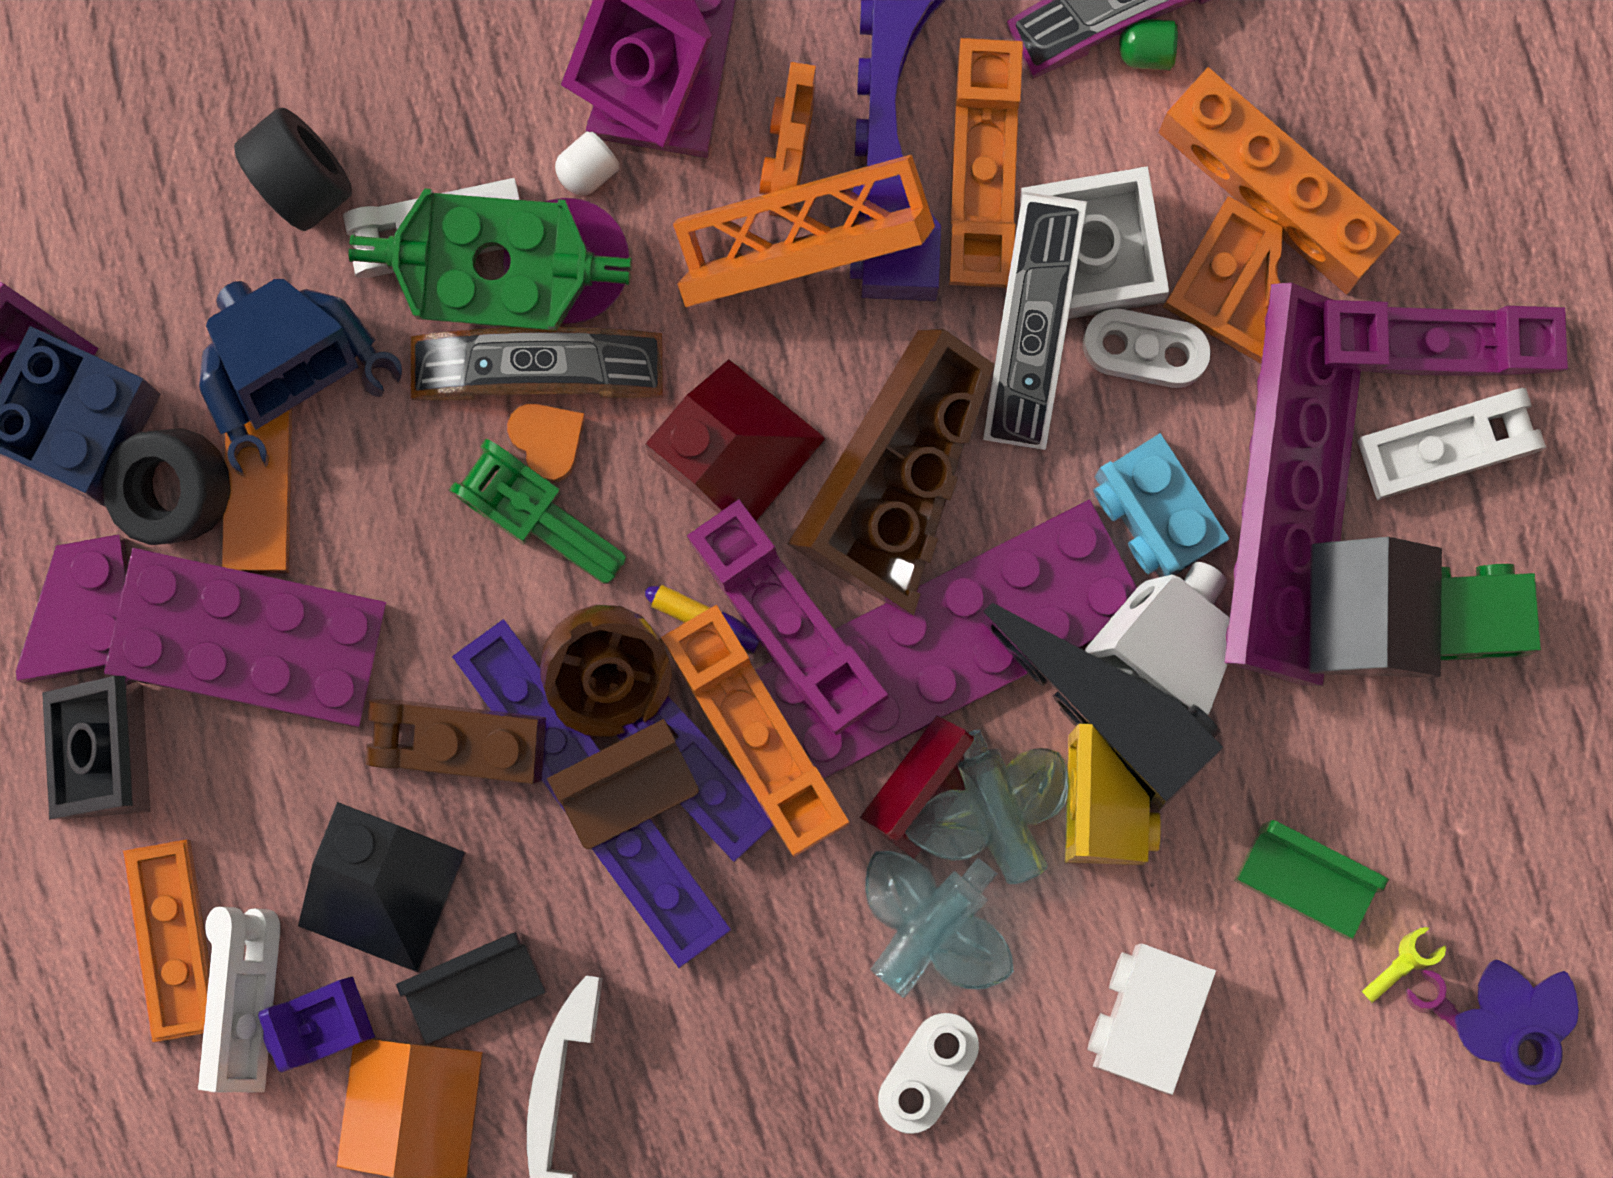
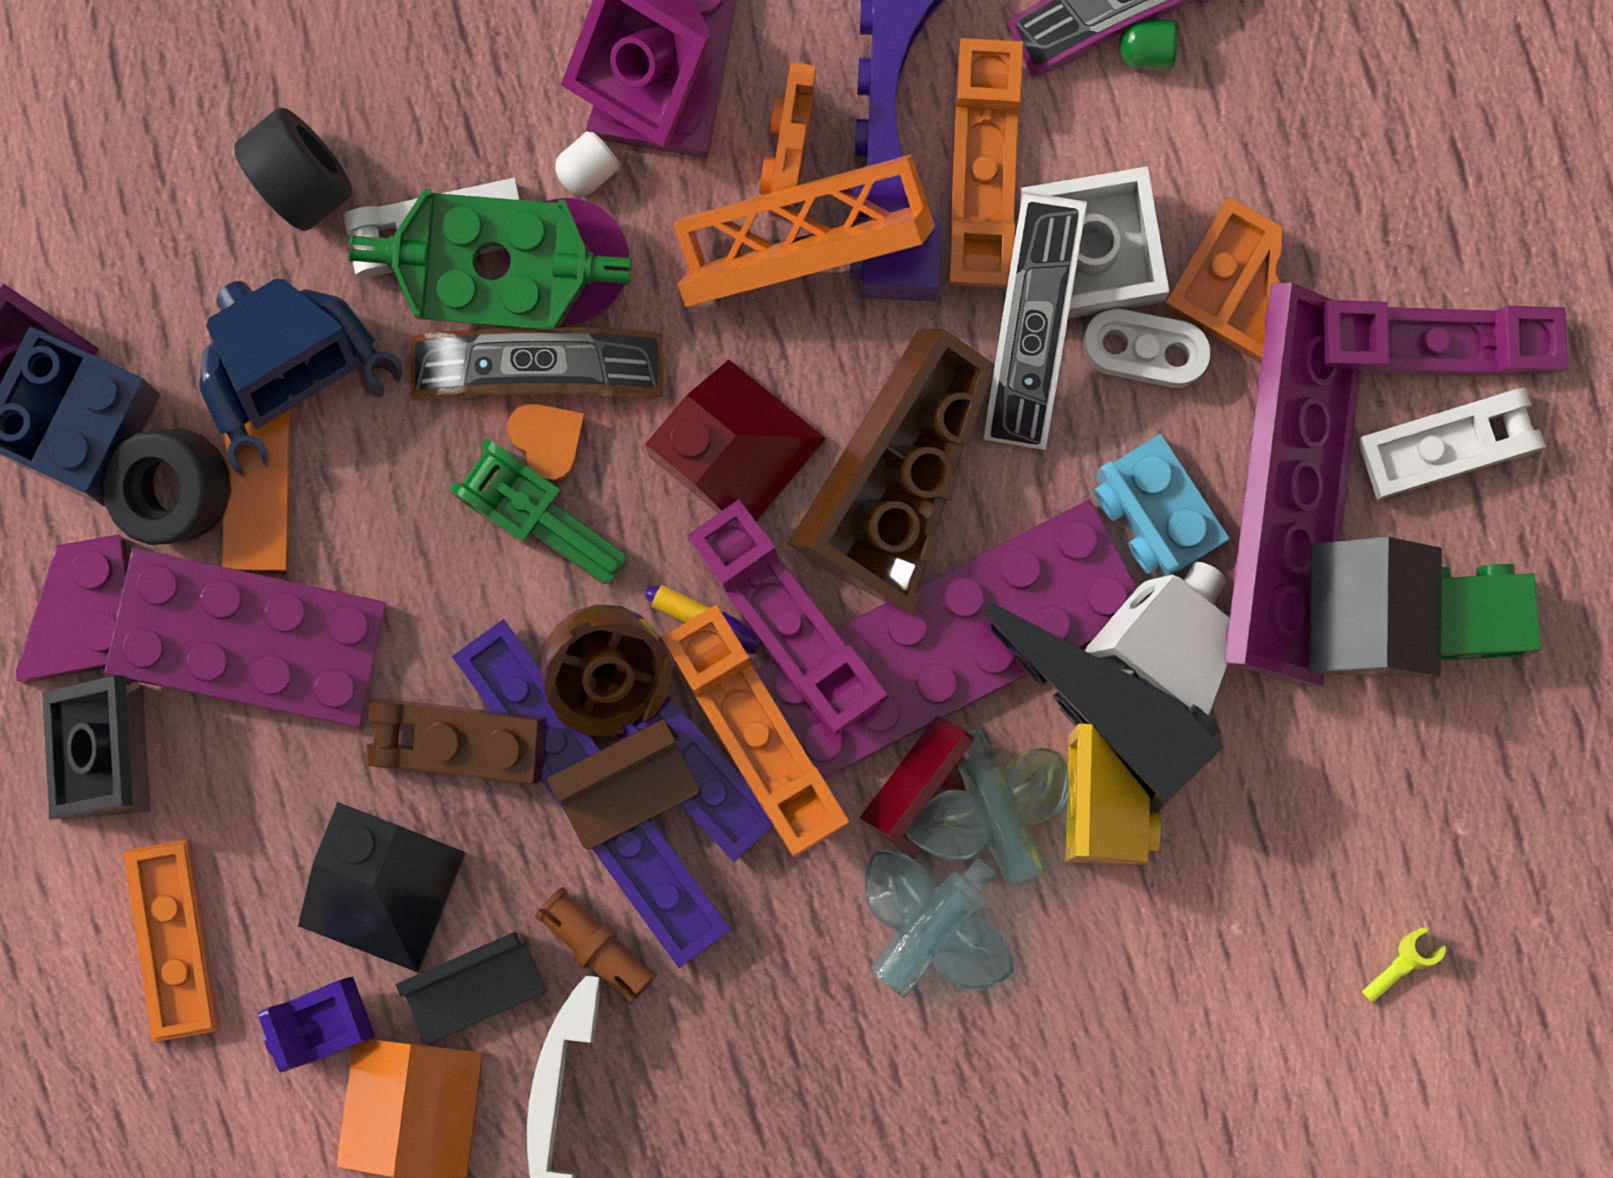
(233, 1040): white plate -> none
(595, 945): none -> dark orange pin
(929, 1073): white plate -> none
(1151, 1017): white brick -> none
(1277, 180): orange brick -> none
(1309, 878): green panel -> none
(1440, 1006): magenta hand -> none
(1518, 1013): dark purple plate -> none

